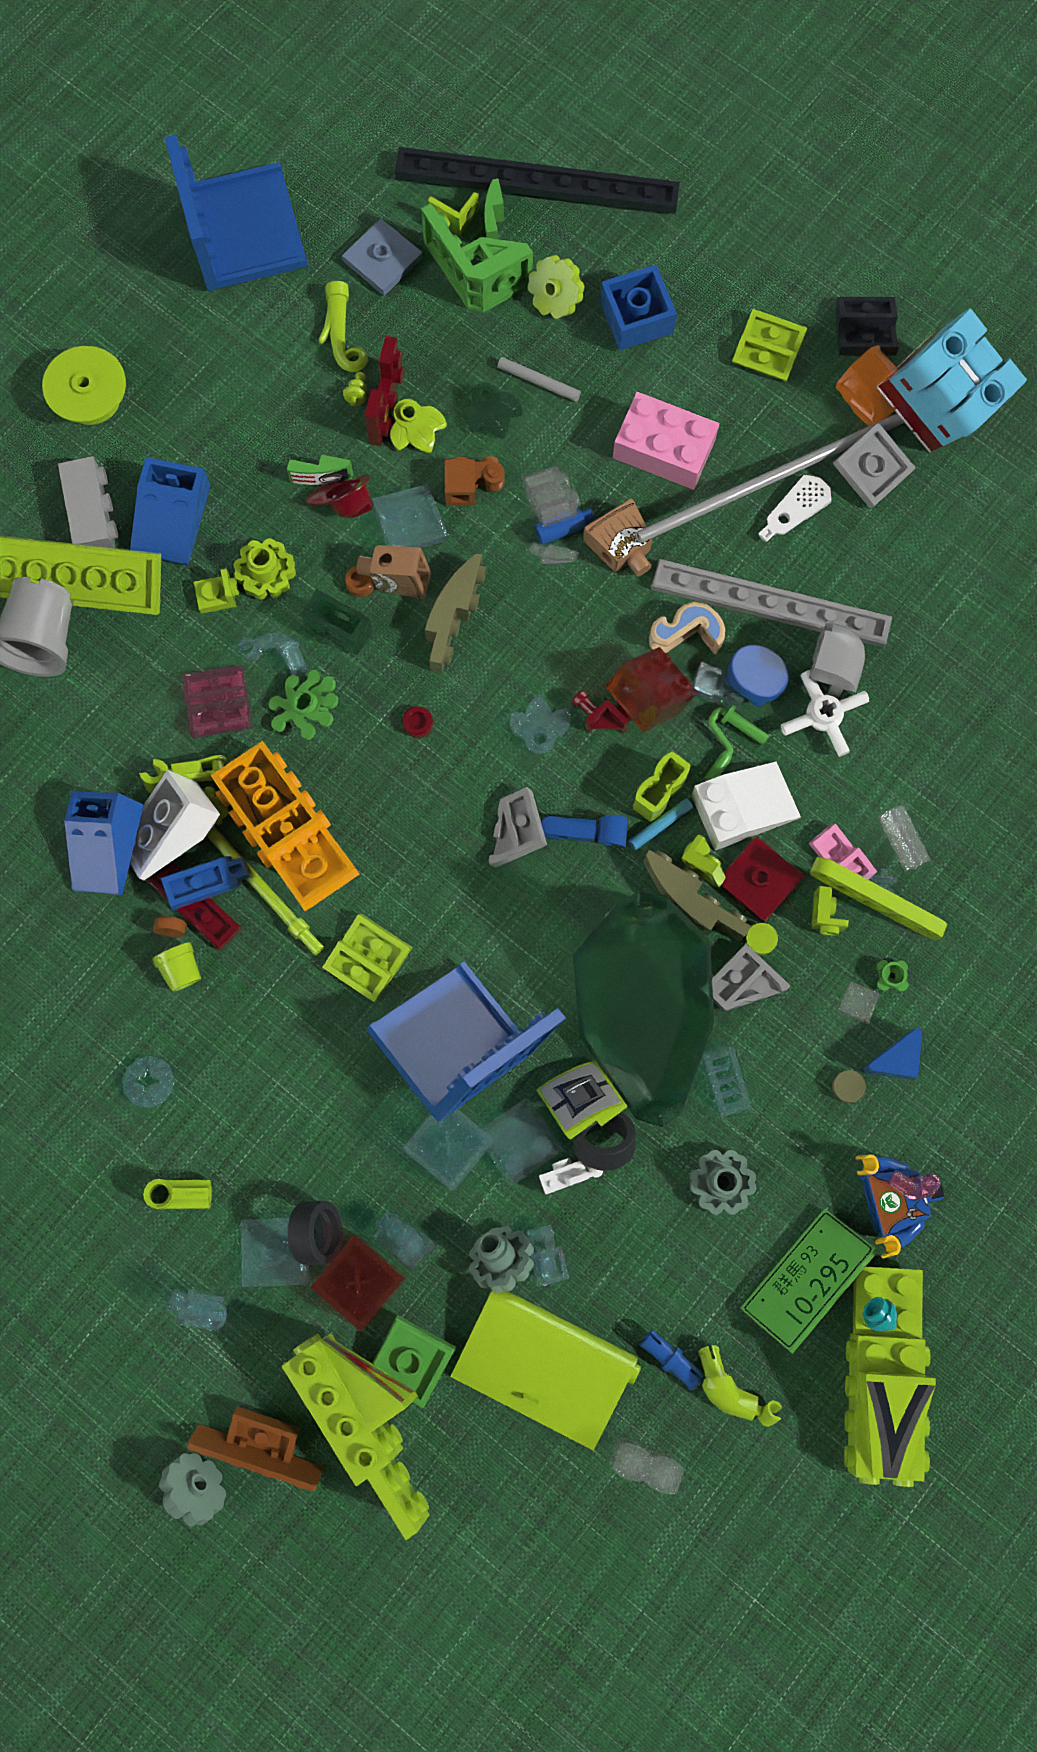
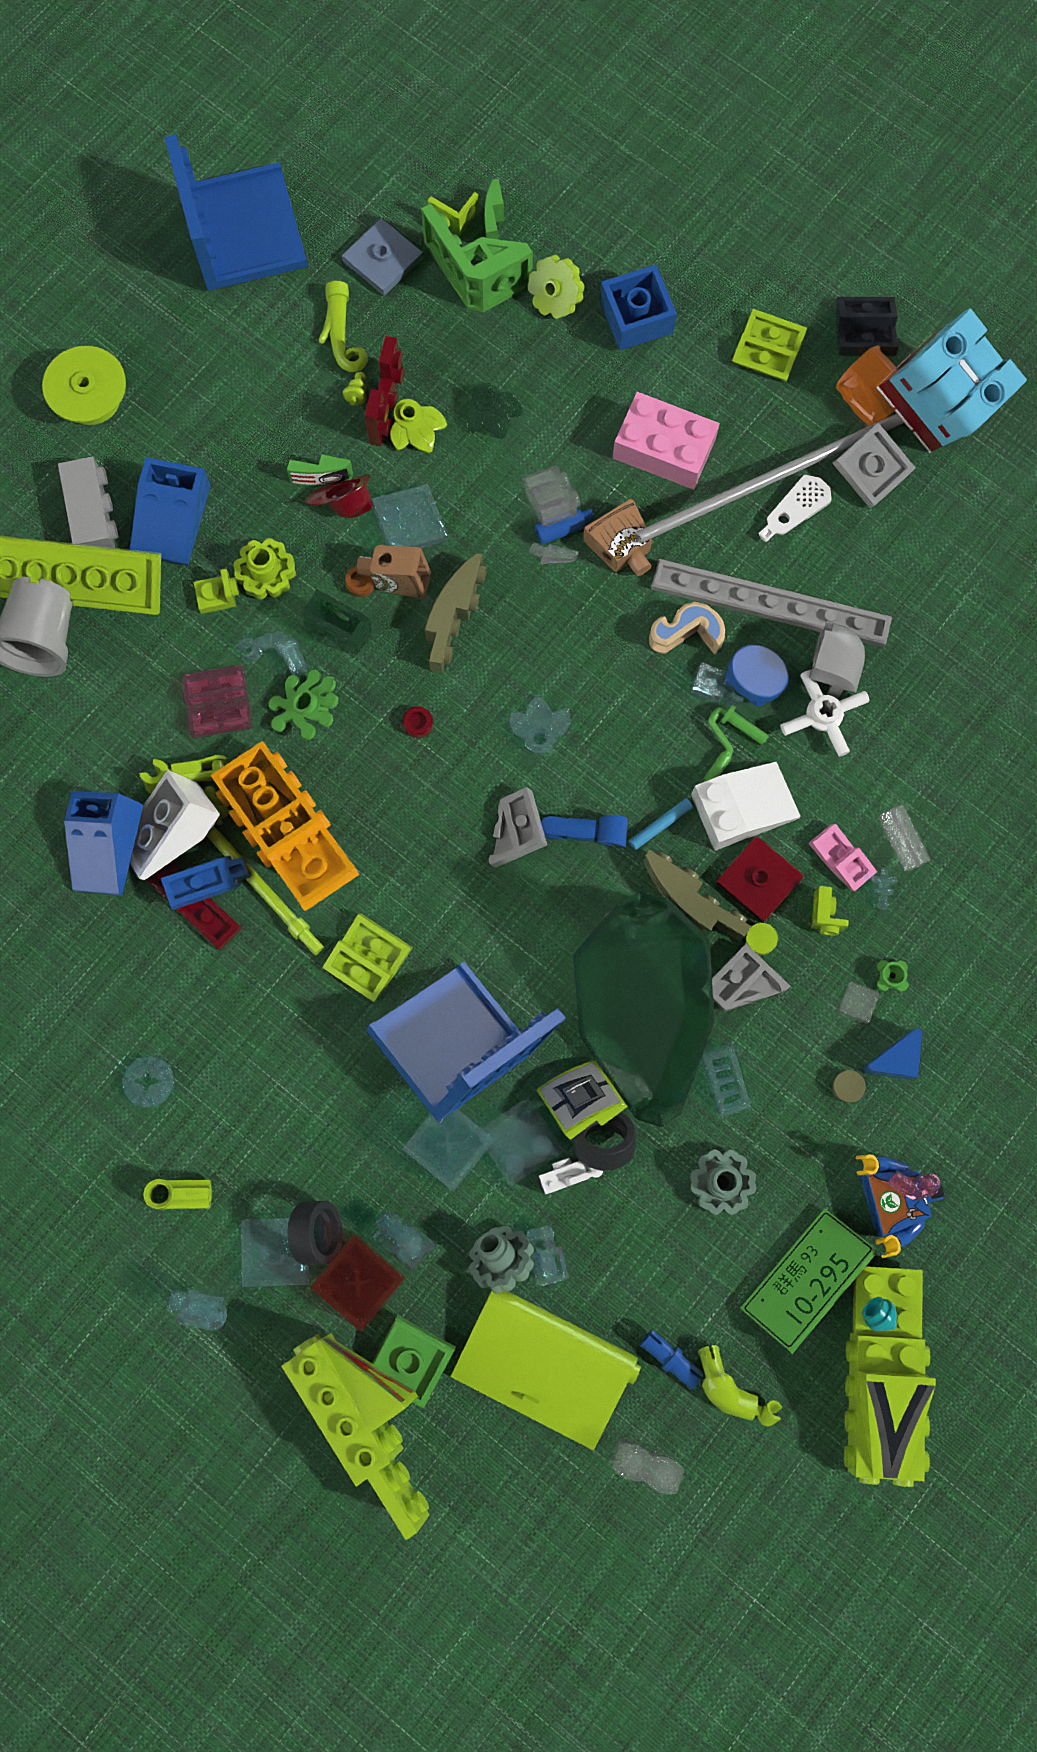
(169, 926): dark orange tile -> none
(178, 966): lime piece -> none
(192, 1489): sand green plant -> none
(259, 1446): dark orange bracket -> none
(465, 475): dark orange brick -> none
(537, 180): black plate -> none
(539, 379): light grey bar -> none
(601, 718): dark red piece -> none
(651, 689): clear red brick -> none
(656, 790): lime brick -> none
(705, 865): lime bracket -> none
(878, 898): lime beam -> none

